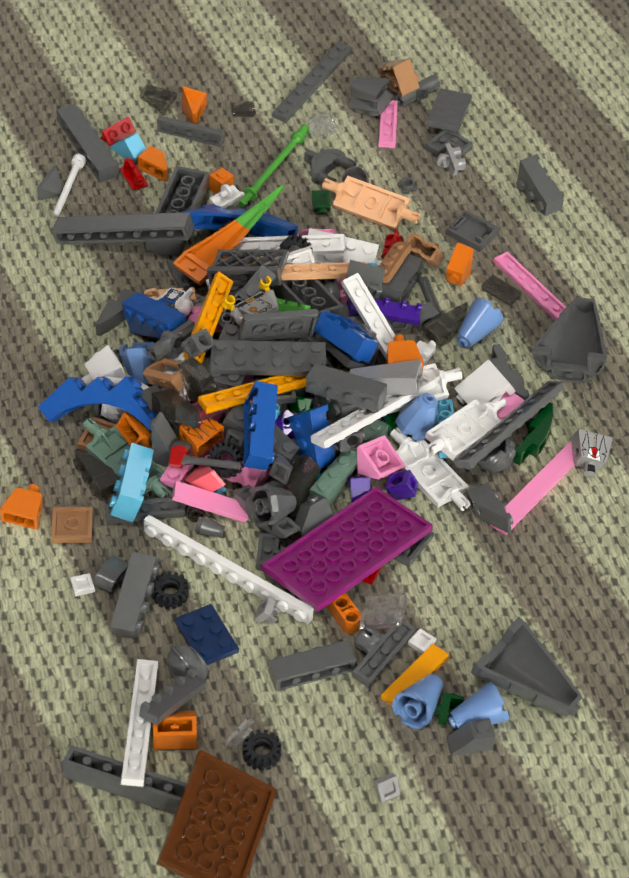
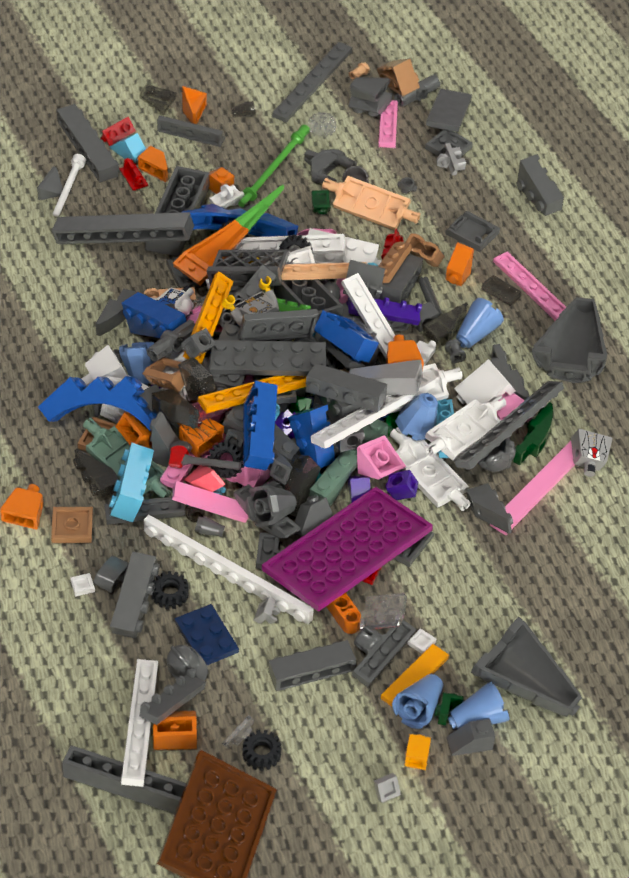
(362, 69): none -> light nougat pin
(417, 751): none -> light orange brick
(455, 351): none -> dark grey bush

